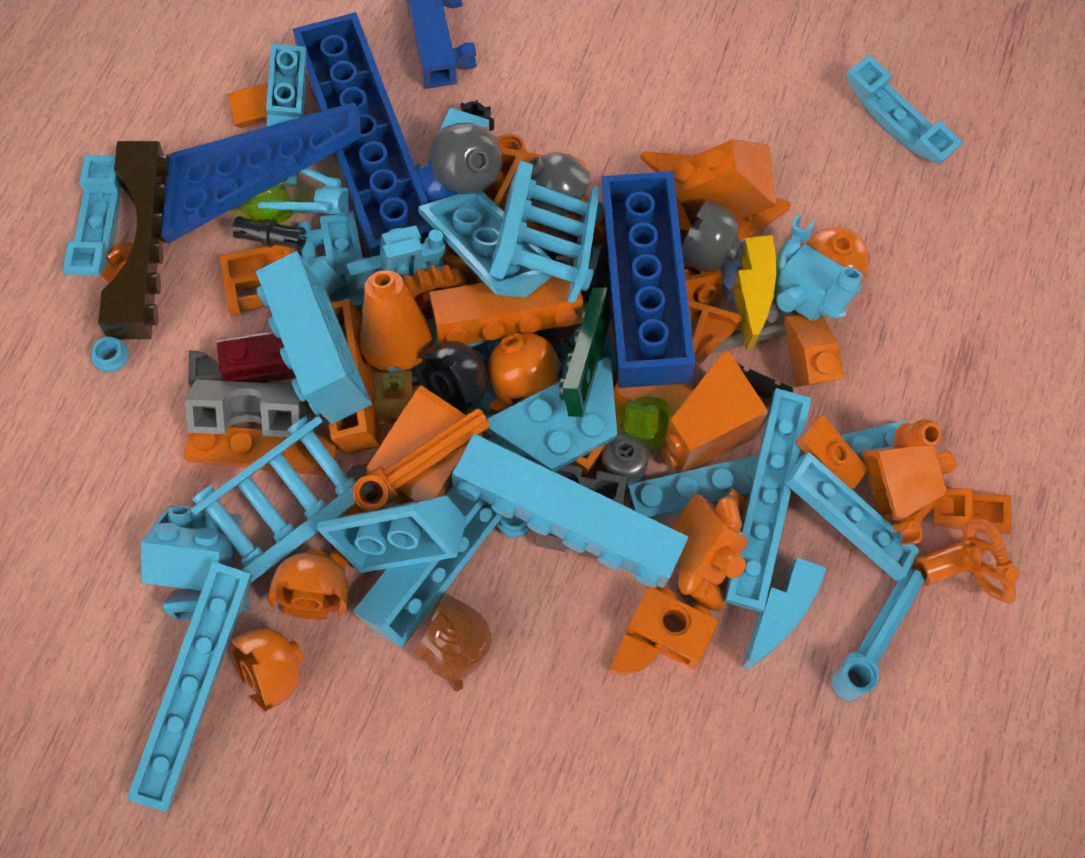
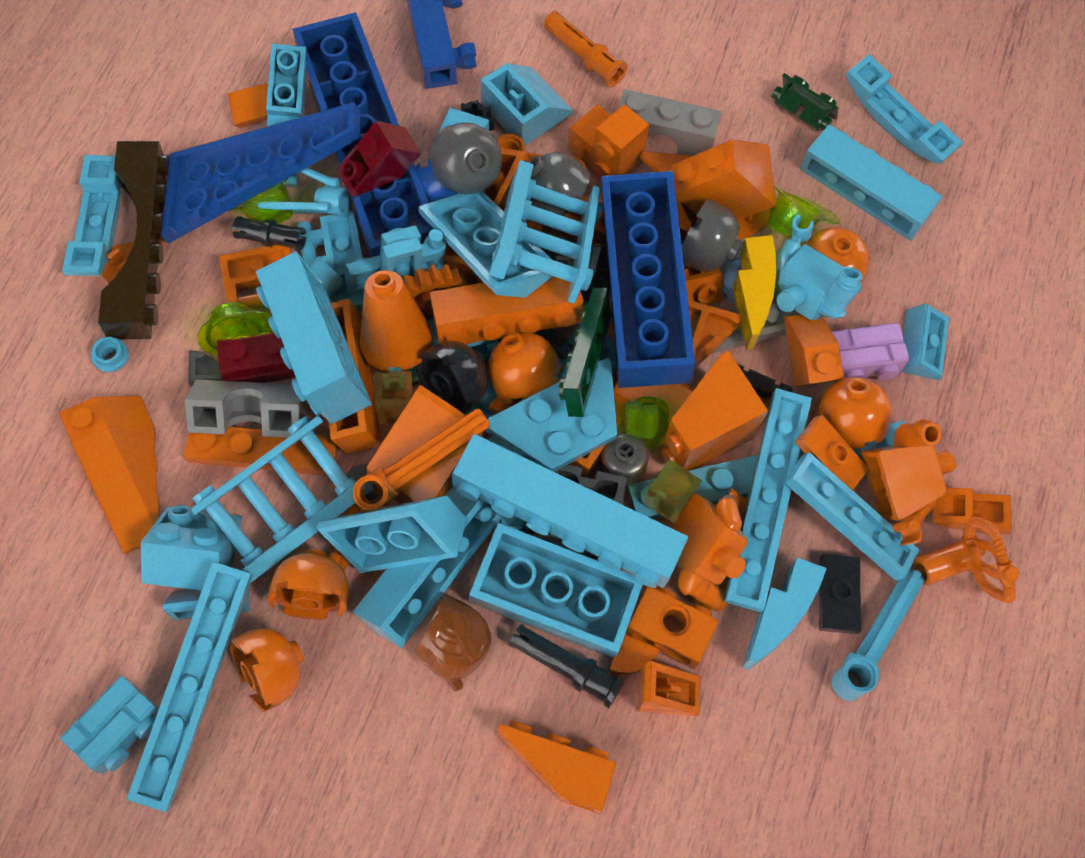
(111, 726): none -> medium azure brick
(118, 455): none -> orange wedge
(231, 321): none -> clear neon green piece
(378, 158): none -> dark red slope
(522, 101): none -> medium azure slope
(555, 591): none -> medium azure brick
(569, 773): none -> orange slope
(584, 674): none -> black pin
(594, 55): none -> orange pin
(609, 141): none -> orange brick
(668, 690): none -> orange slope
(672, 491): none -> clear yellow brick
(686, 123): none -> light grey arch
(791, 205): none -> clear neon green piece
(797, 94): none -> dark green hinge
(840, 594): none -> black plate
(857, 410): none -> orange cylinder
(870, 182): none -> medium azure brick
(872, 351): none -> lavender brick
(925, 341): none -> medium azure slope

